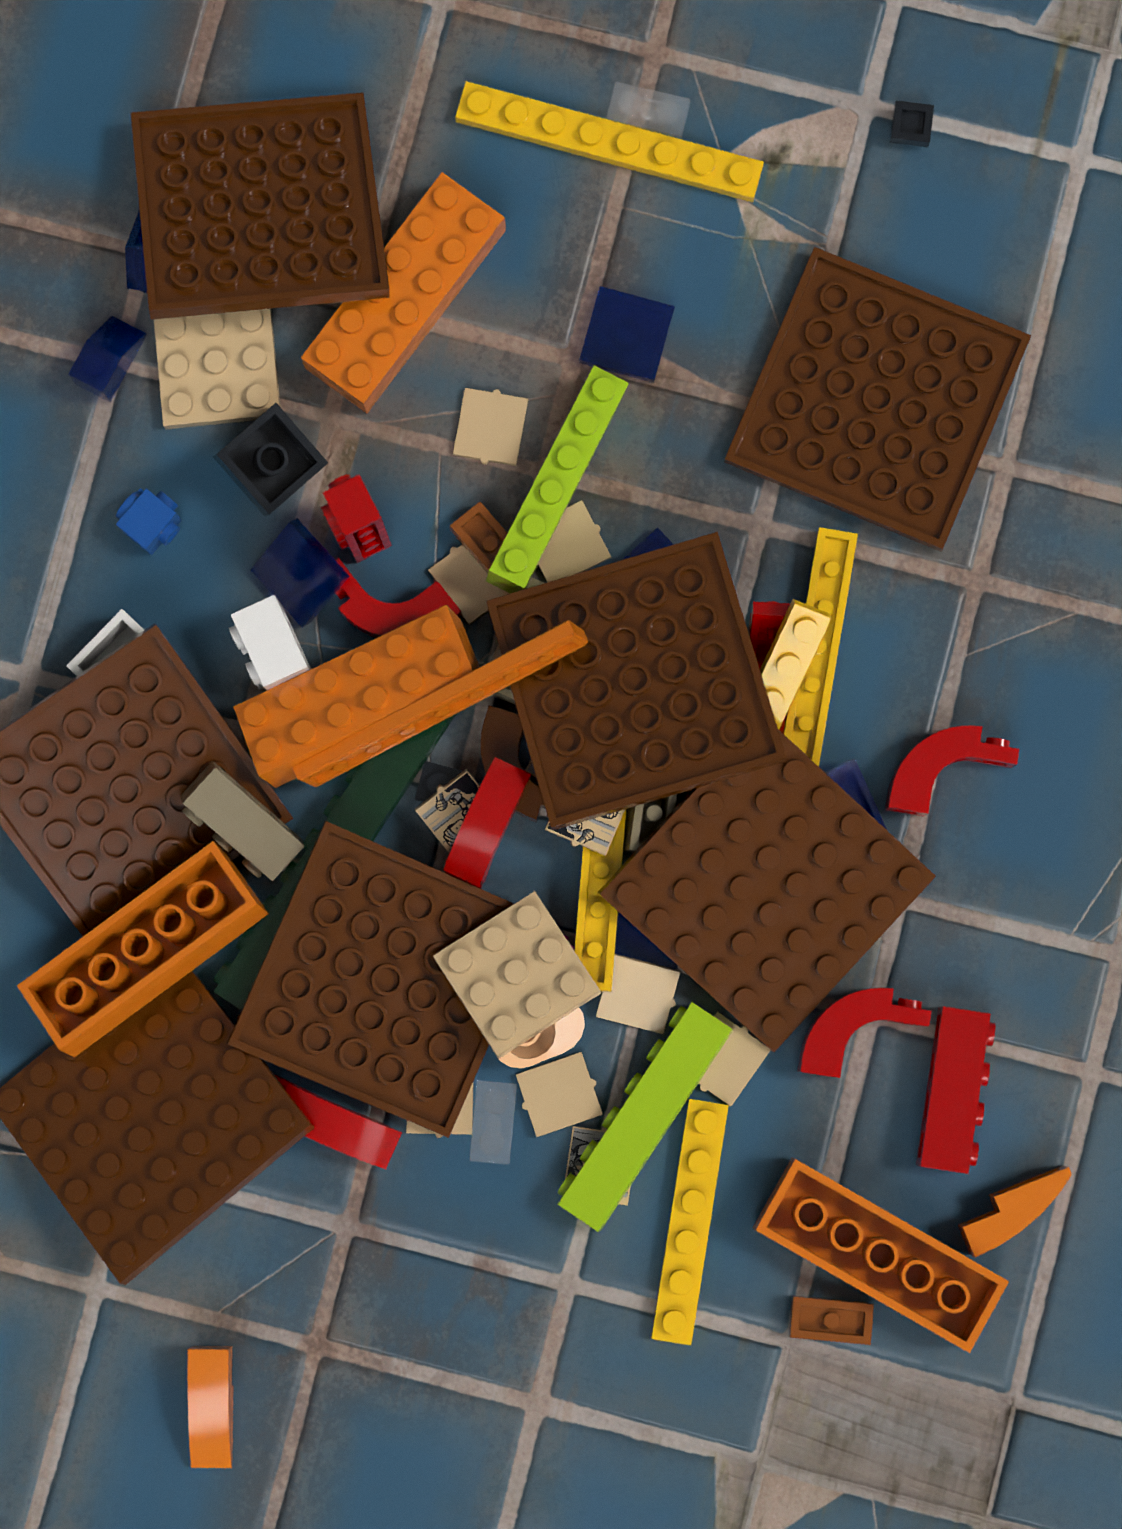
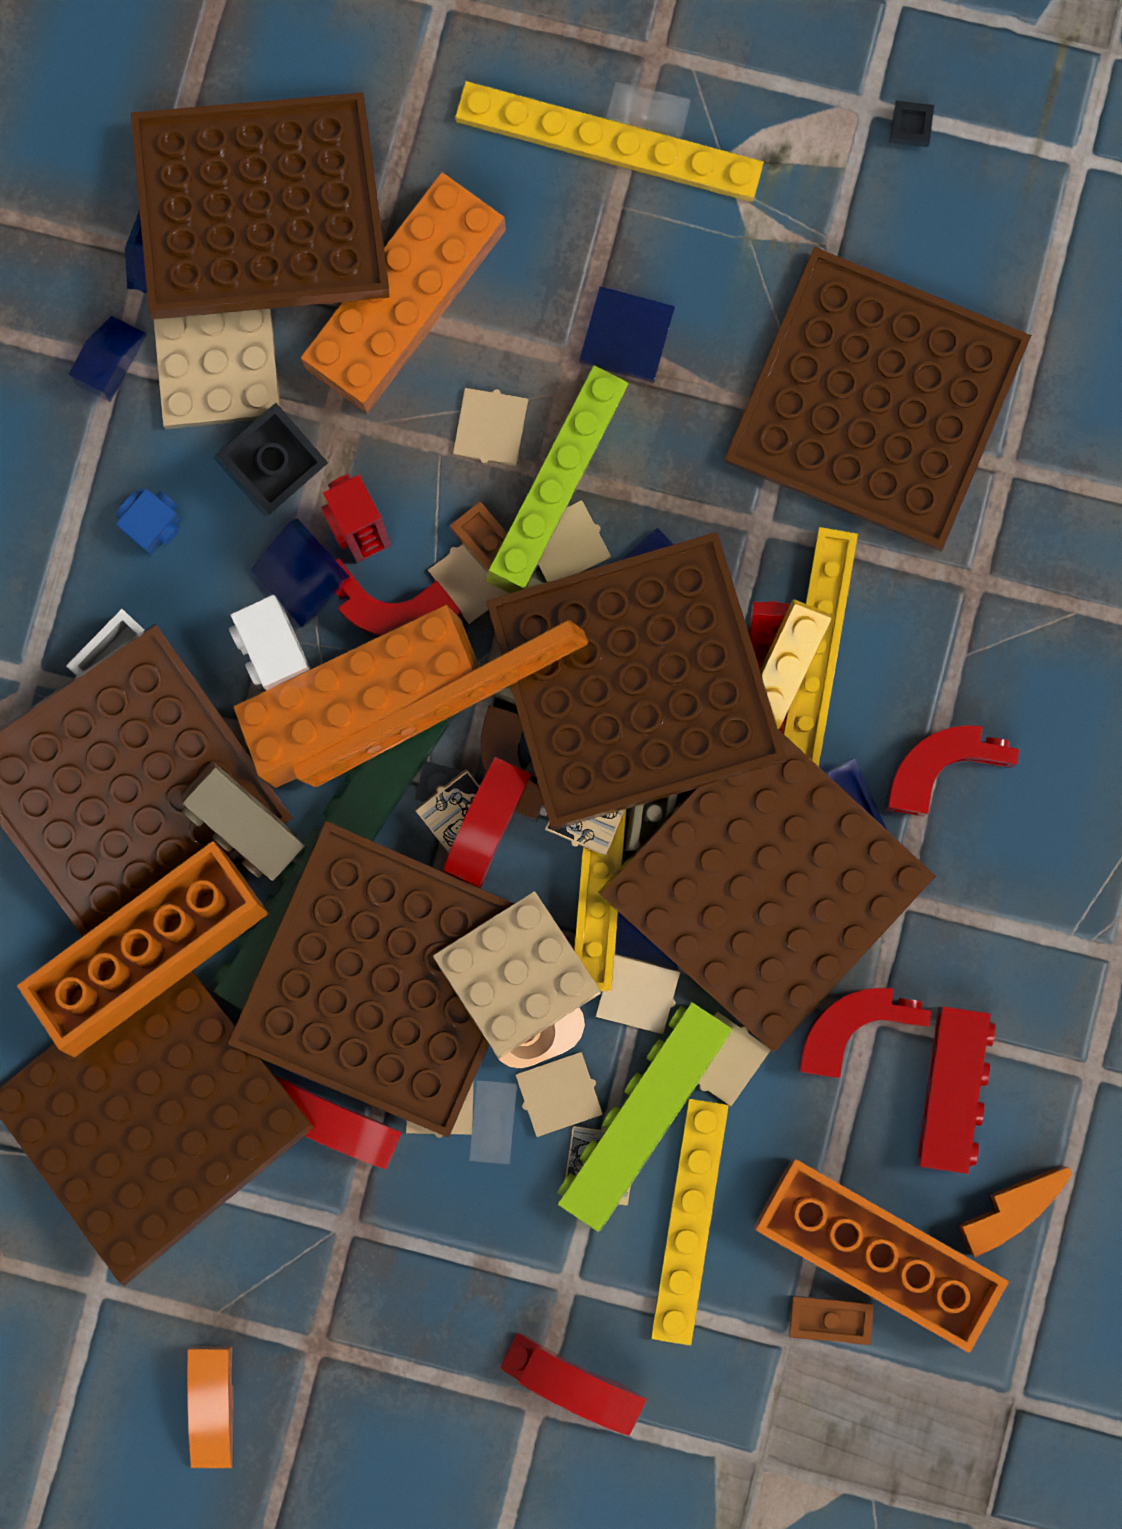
(572, 1386): none -> red arch

